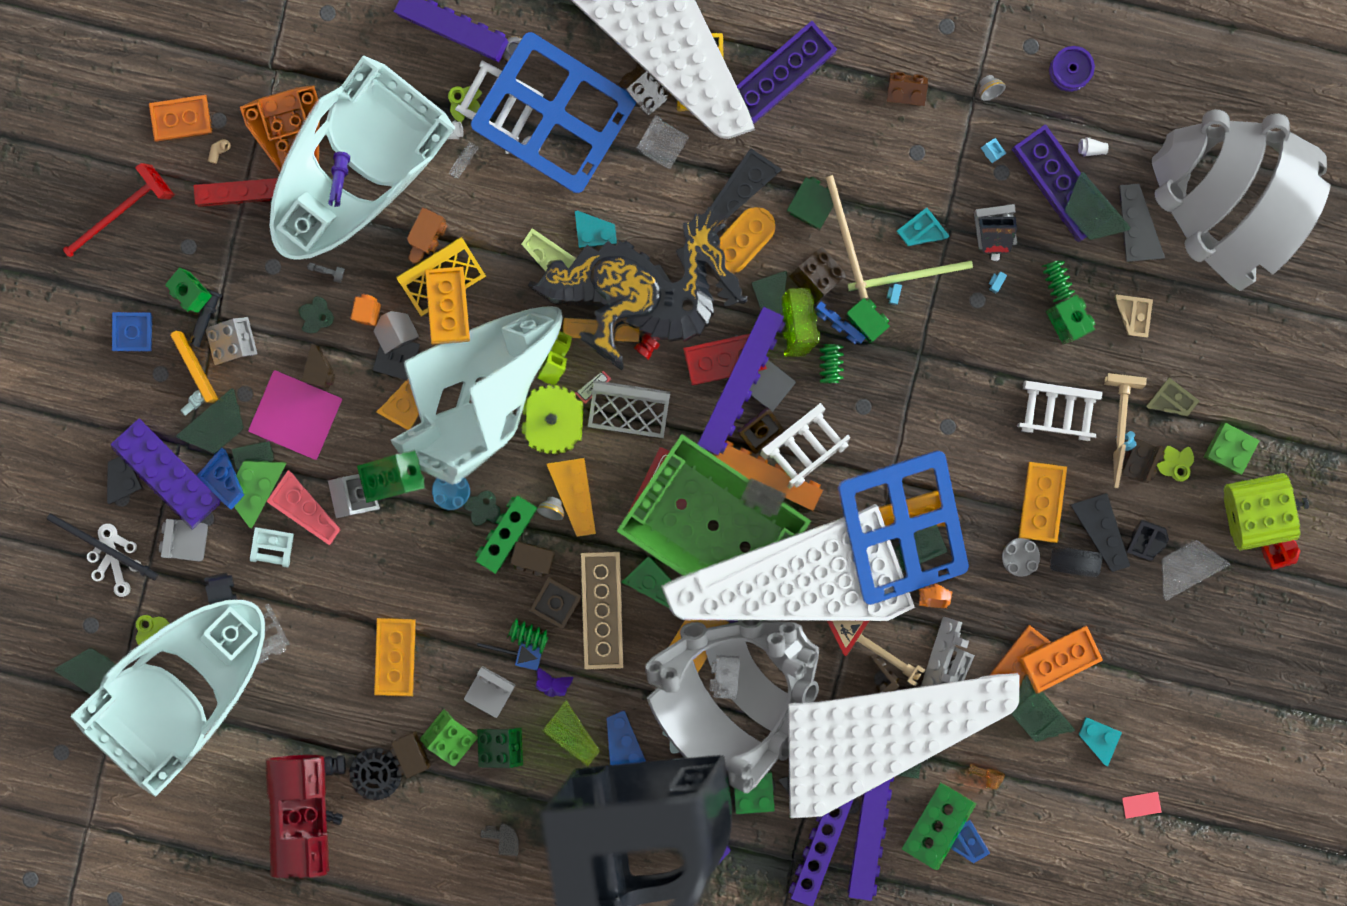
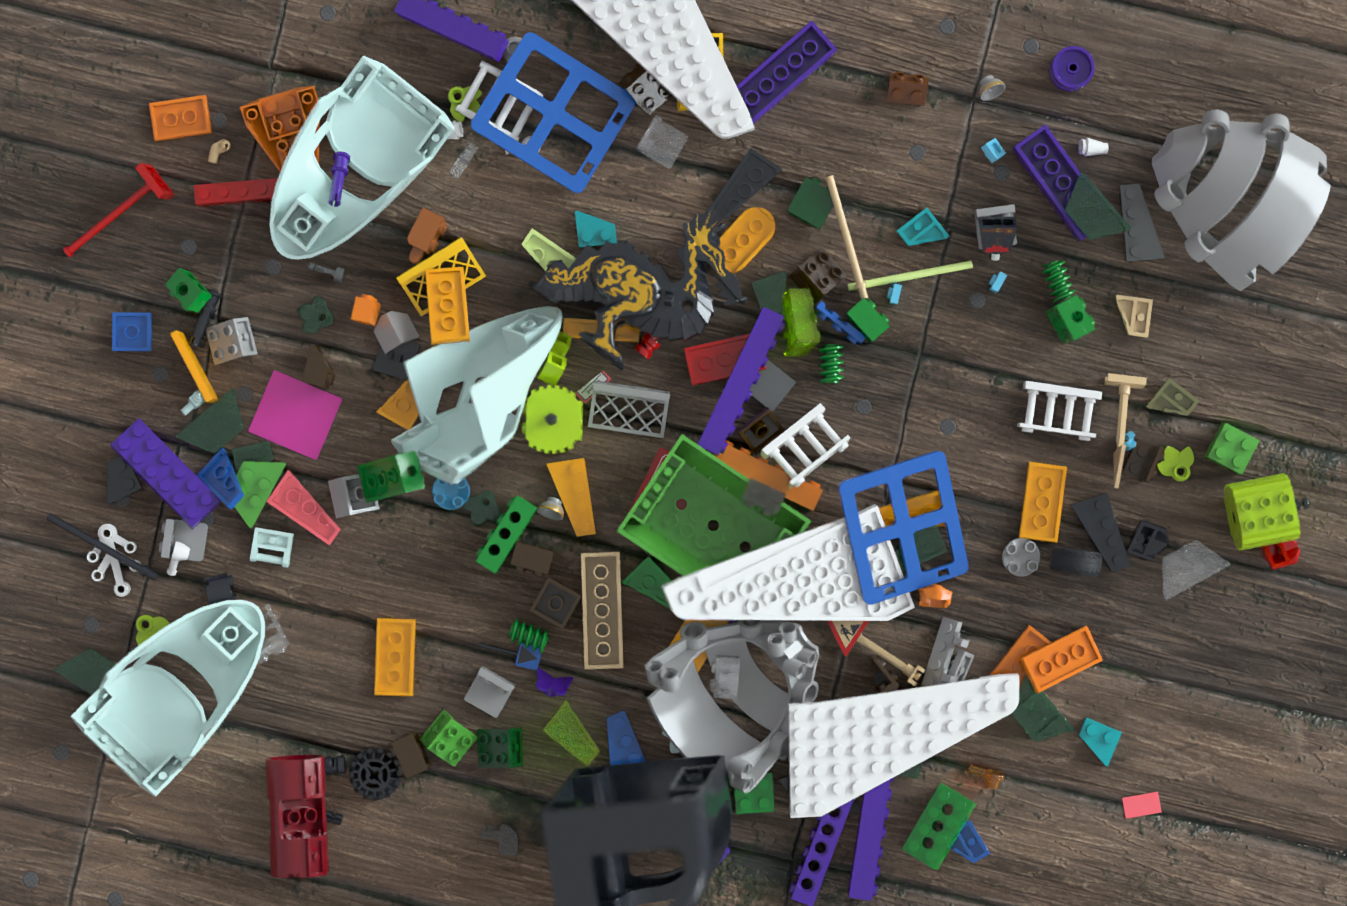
(180, 553): none -> white bar

